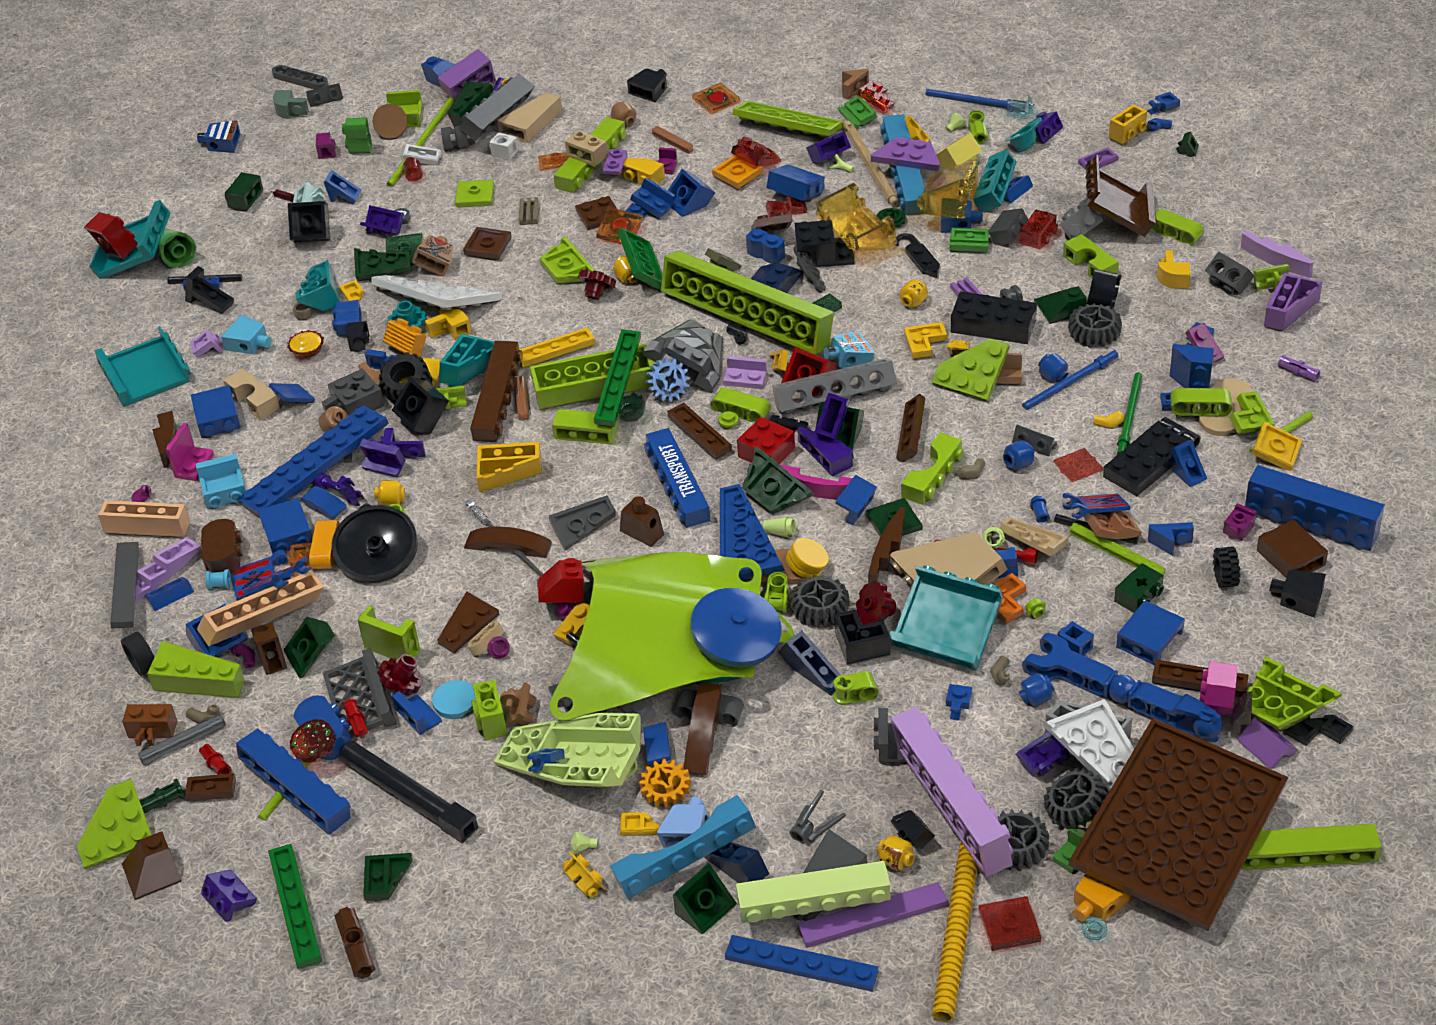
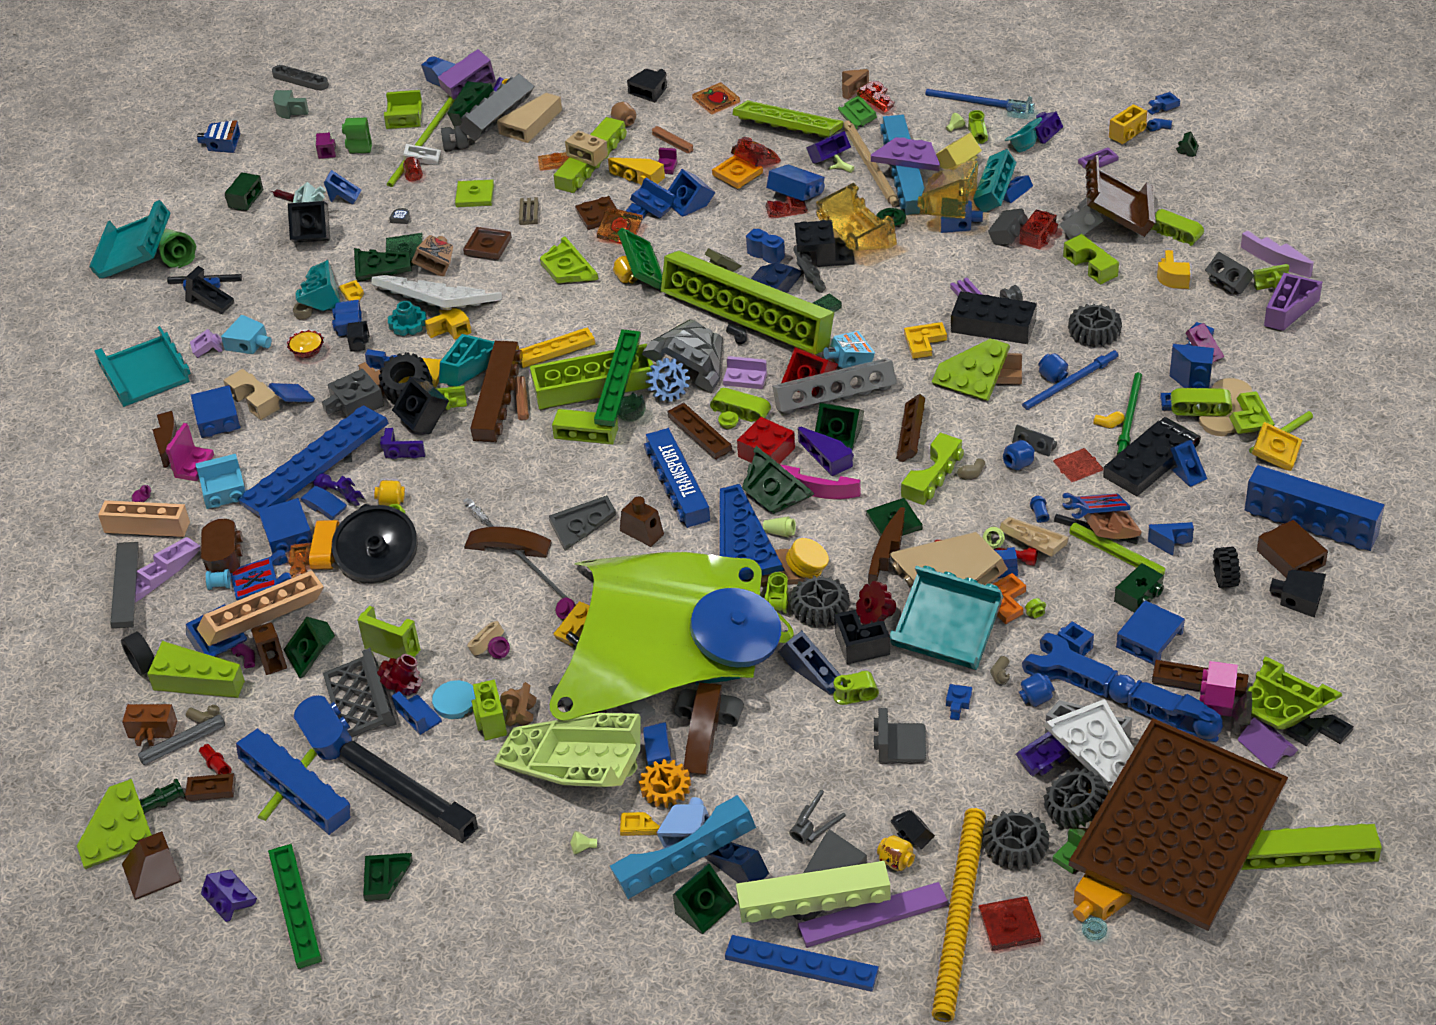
(111, 235): red brick -> none
(169, 593): blue slope -> none
(275, 578): blue flag -> none
(312, 740): clear red tile -> none
(324, 95): dark grey hinge -> none
(331, 418): medium nougat head -> none
(354, 942): reddish brown piece -> none
(355, 718): red axle -> none
(382, 457): dark purple bracket -> none
(384, 220): dark purple bracket -> none
(389, 121): medium nougat tile -> none
(404, 337): light orange brick -> none
(466, 622): reddish brown wing -> none
(503, 146): white brick -> none
(507, 463): yellow wedge -> none
(545, 755): blue plate -> none
(562, 583): red slope -> none
(590, 880): yellow hinge -> none
(595, 283): dark red plant -> none
(615, 161): medium lavender bracket -> none
(779, 221): reddish brown plate -> none
(780, 360): yellow tile -> none
(789, 423): black axle -> none
(832, 415): dark purple brick -> none
(856, 498): blue panel -> none
(913, 292): yellow head -> none
(915, 130): yellow tile -> none
(920, 255): black plate -> none
(953, 791): lavender brick -> none
(958, 346): yellow slope -> none
(969, 240): bright green plate -> none
(1061, 304): dark green slope -> none
(1103, 288): black brick -> none
(1239, 522): magenta brick -> none
(1299, 368): medium lavender pin -> none

